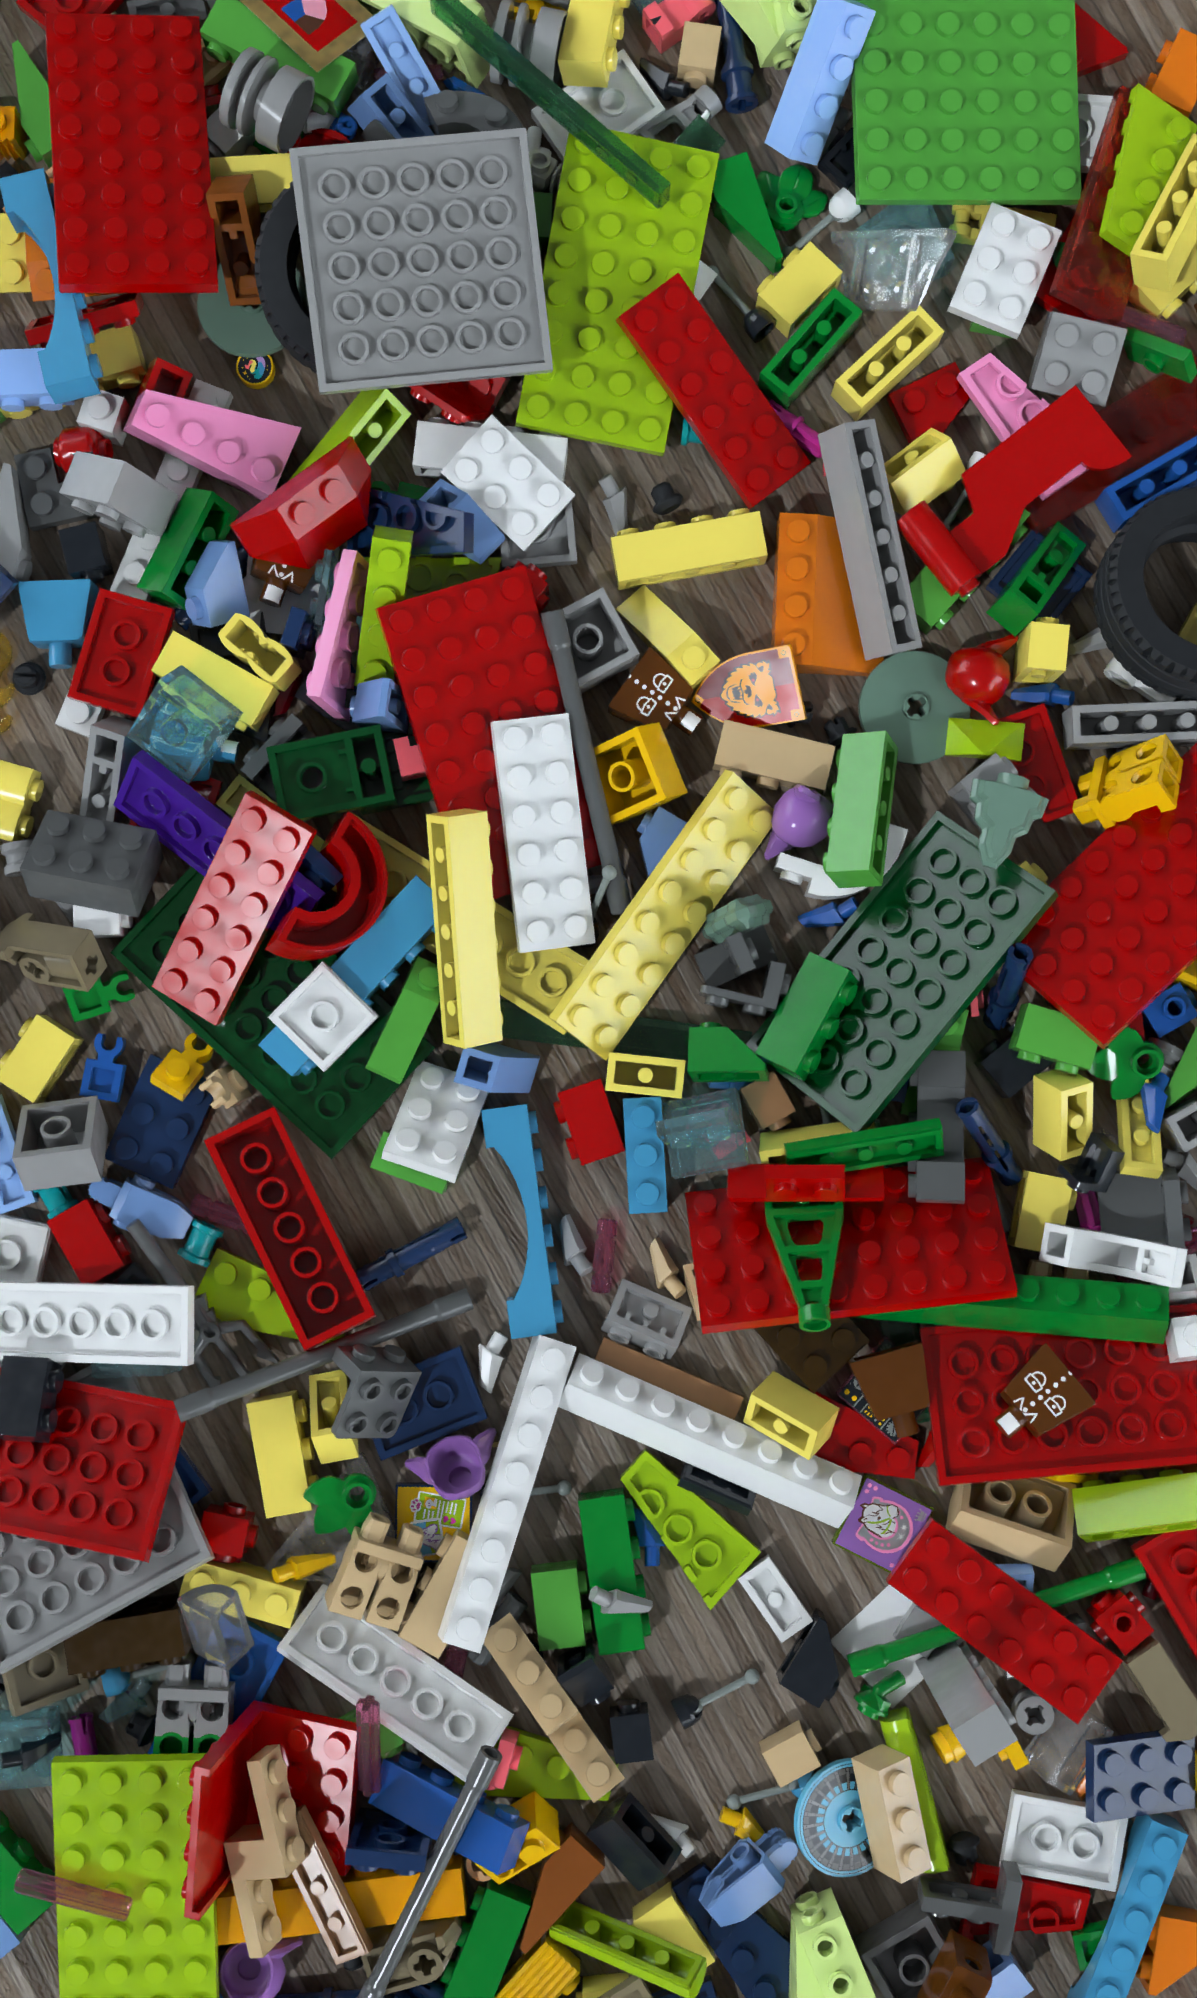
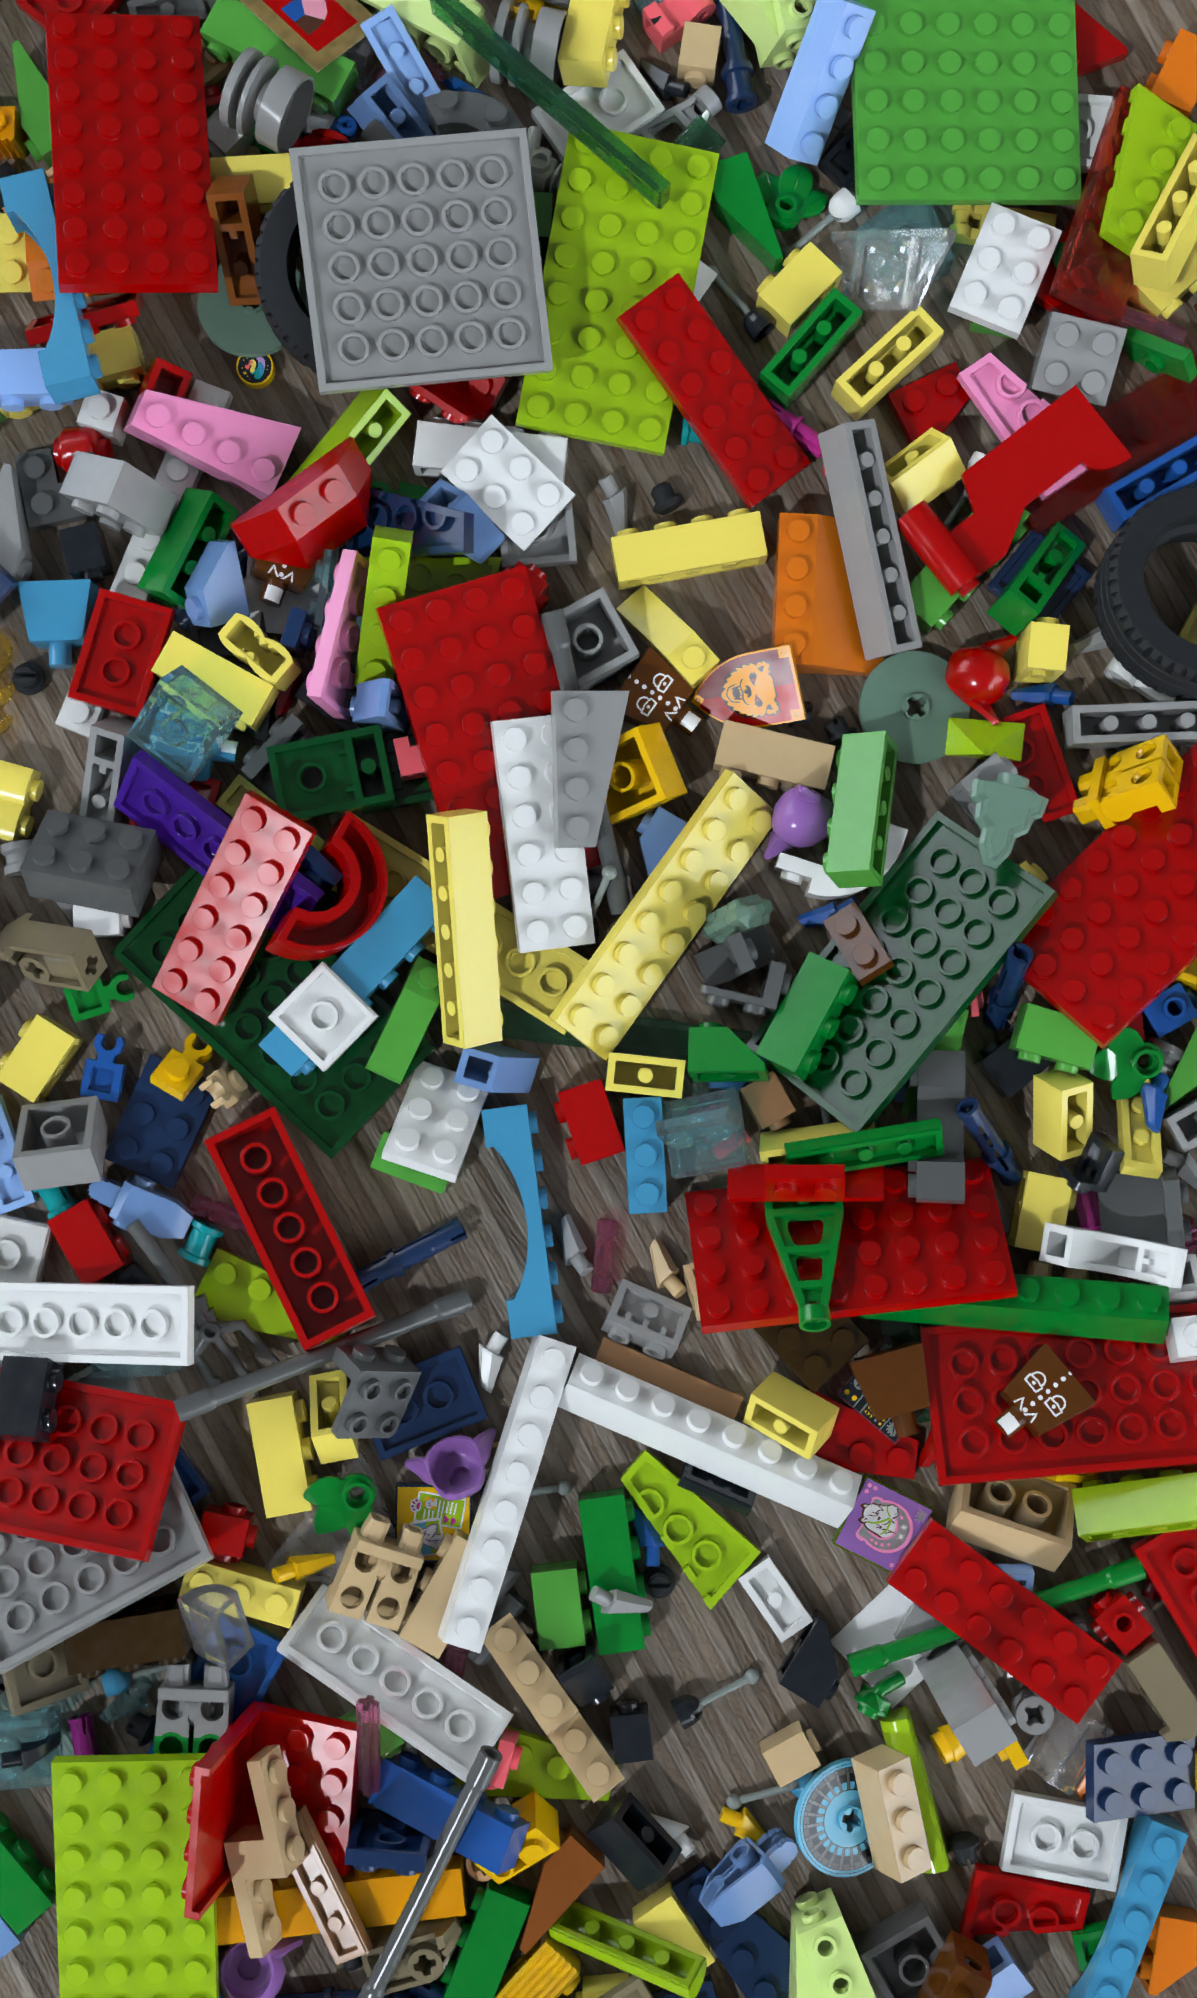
(73, 1894): axle -> none
(583, 757): none -> light grey wing
(659, 1581): none -> black piece
(858, 943): none -> plate
(978, 1903): dark grey bracket -> none

